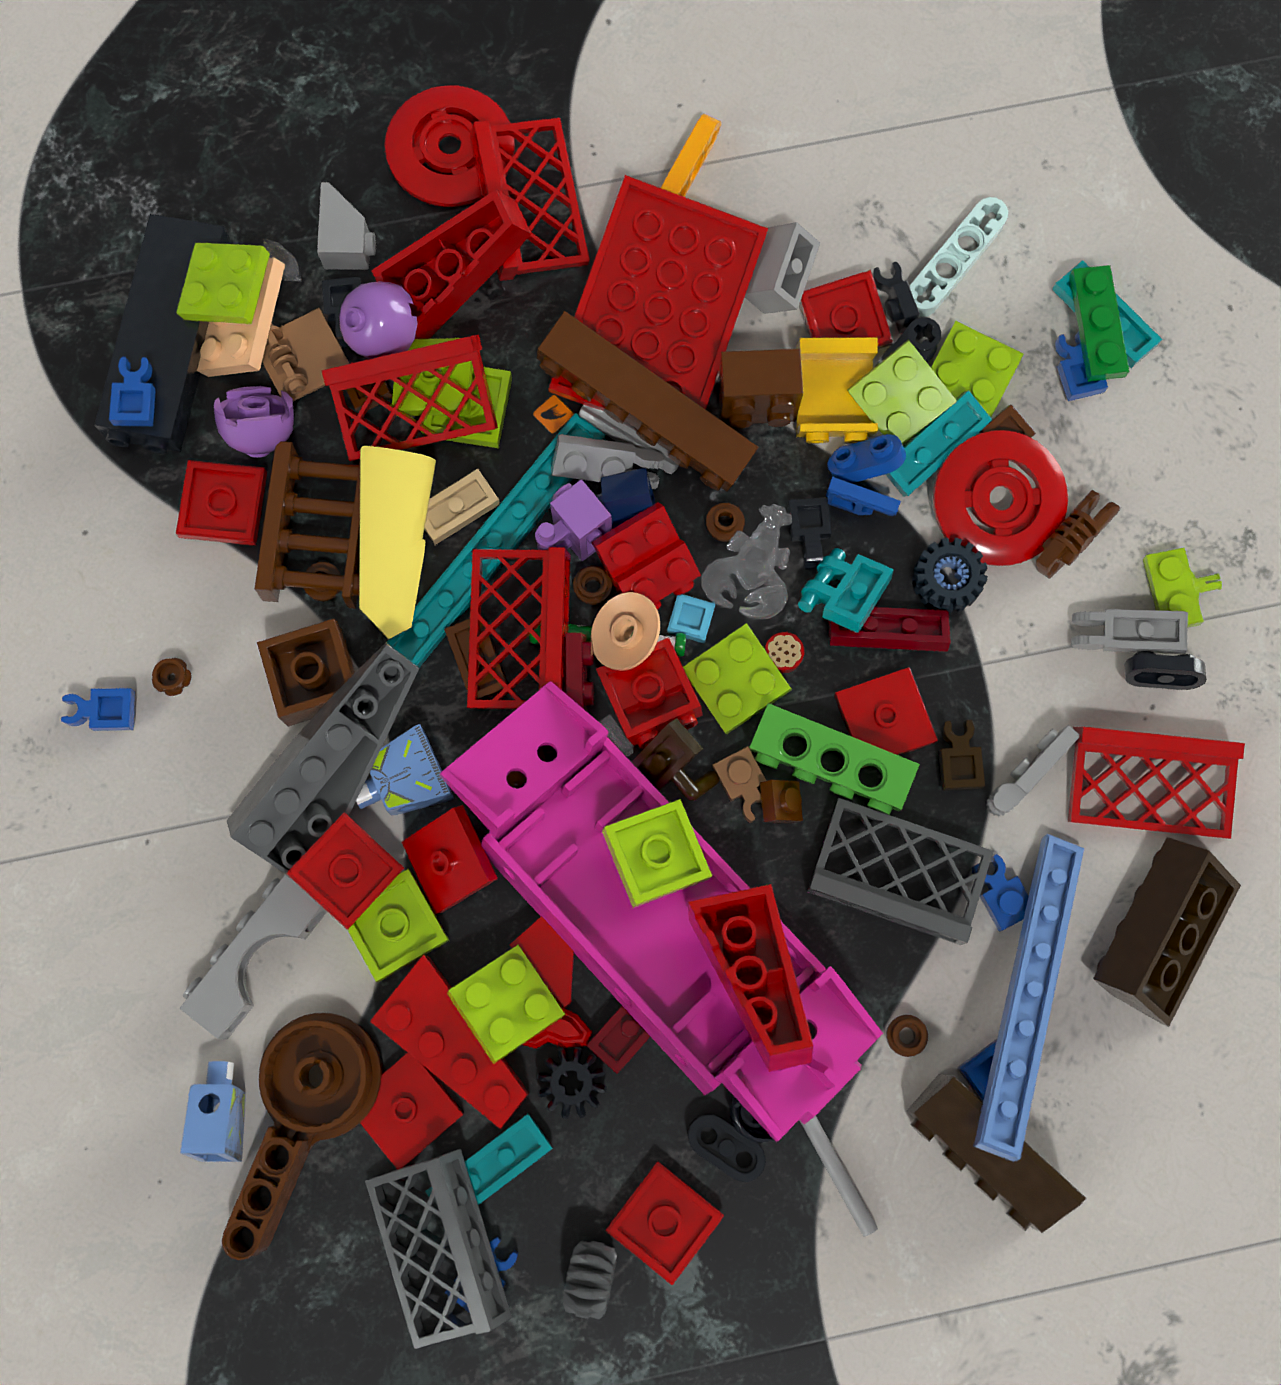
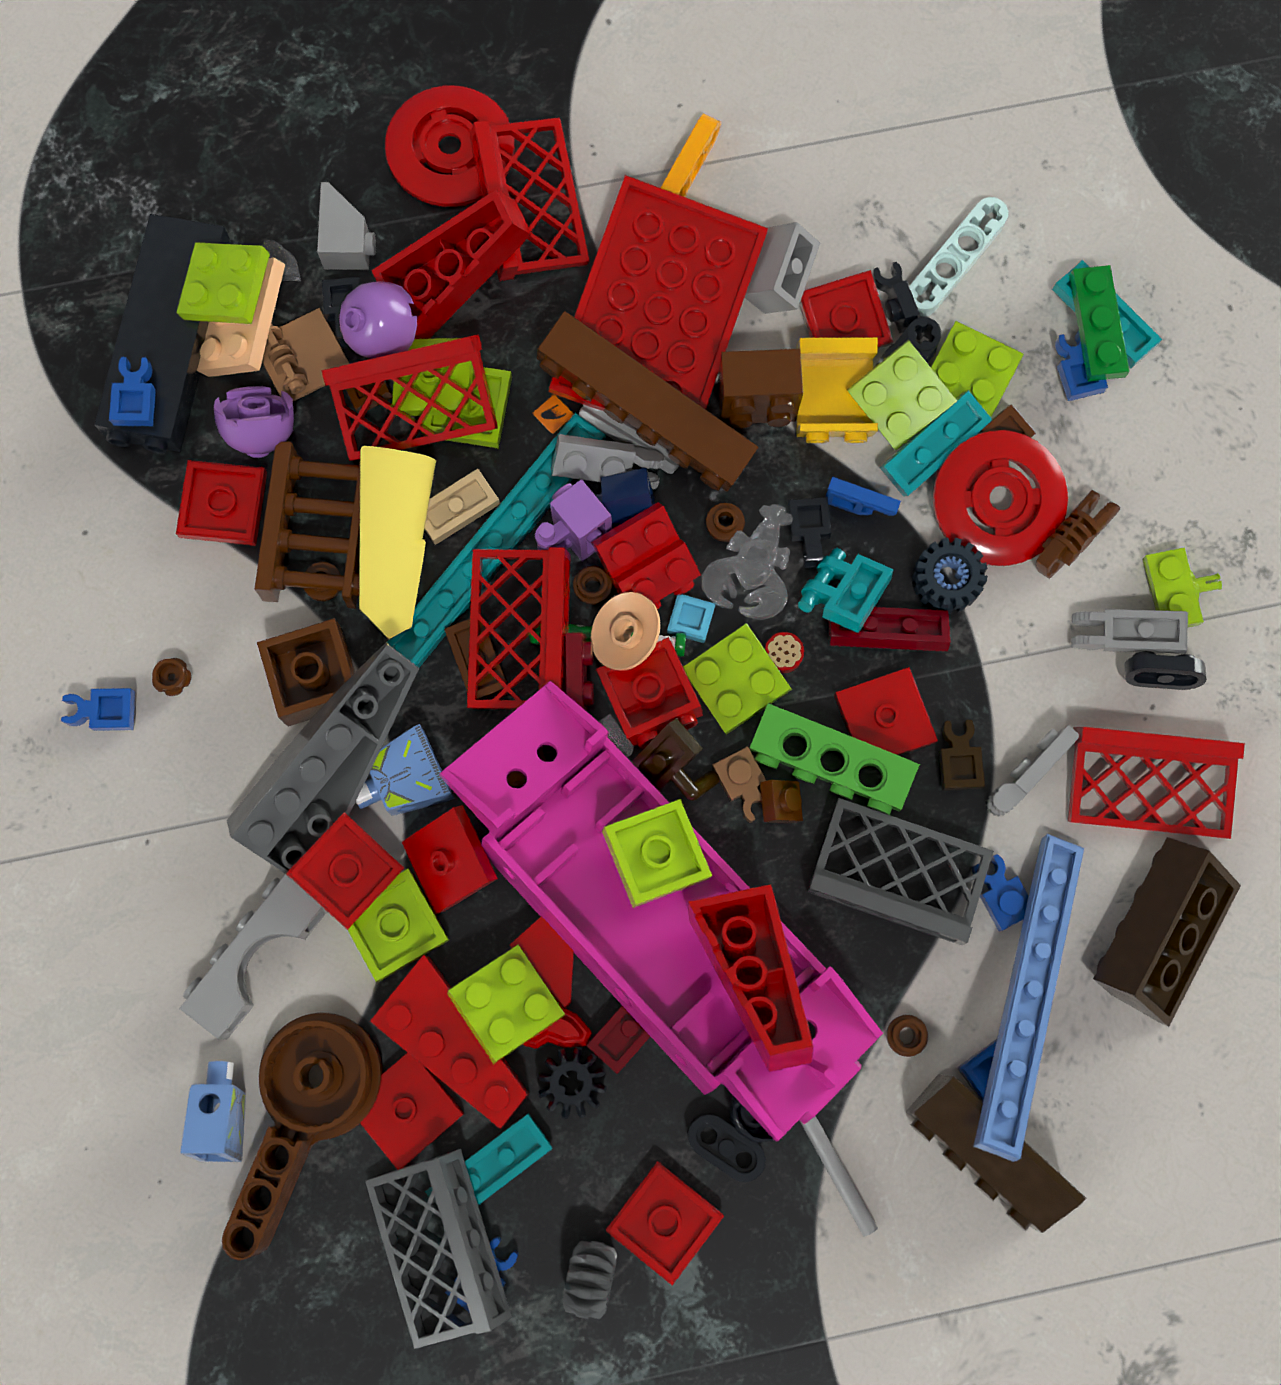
(867, 459): blue plate -> none

